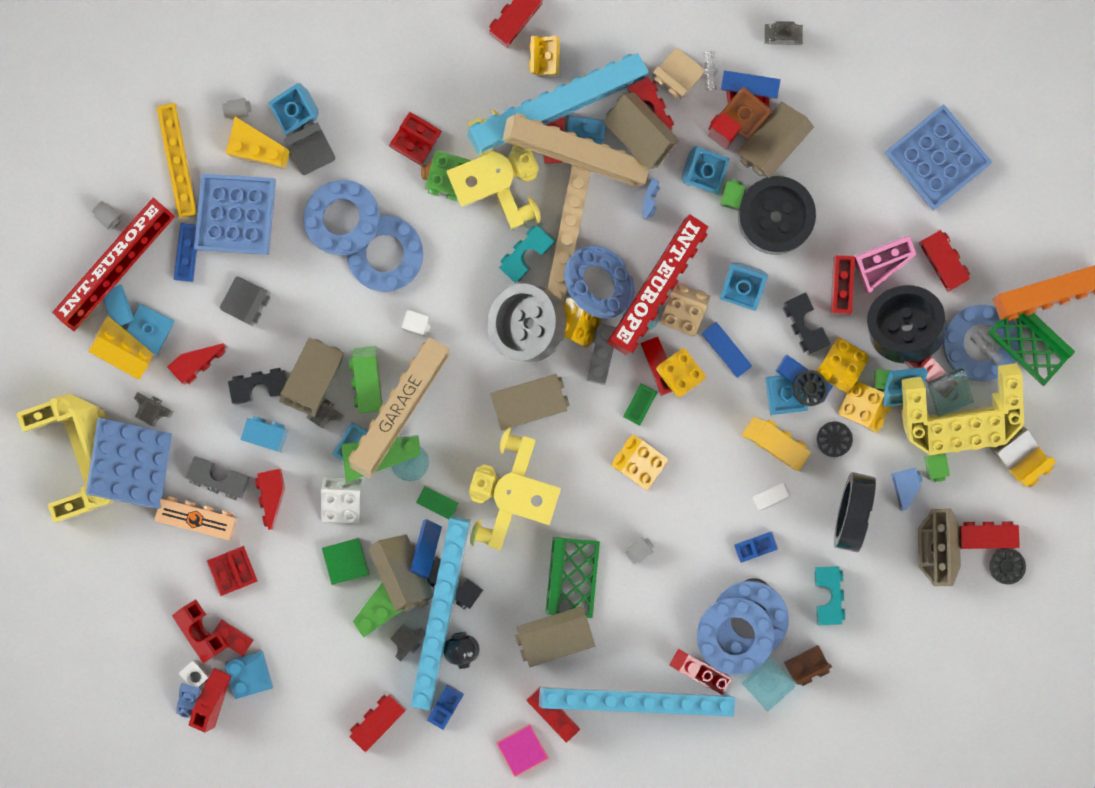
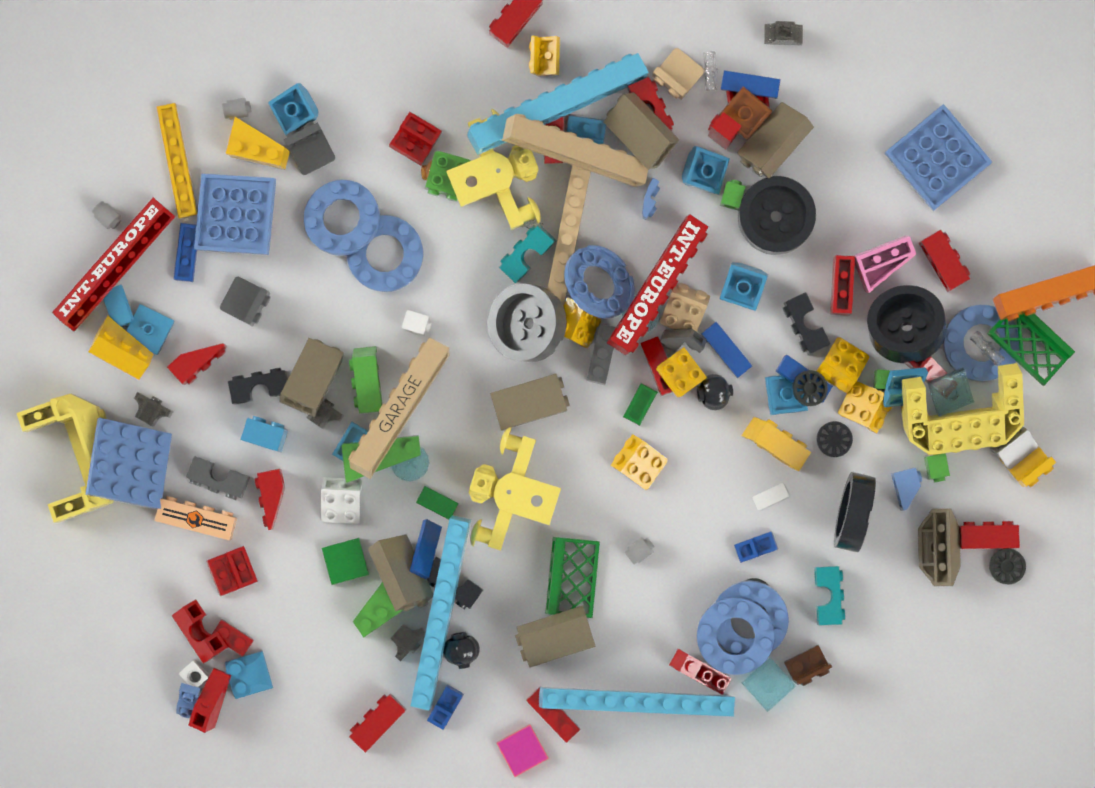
(674, 338): none -> dark grey slope
(714, 392): none -> black plant

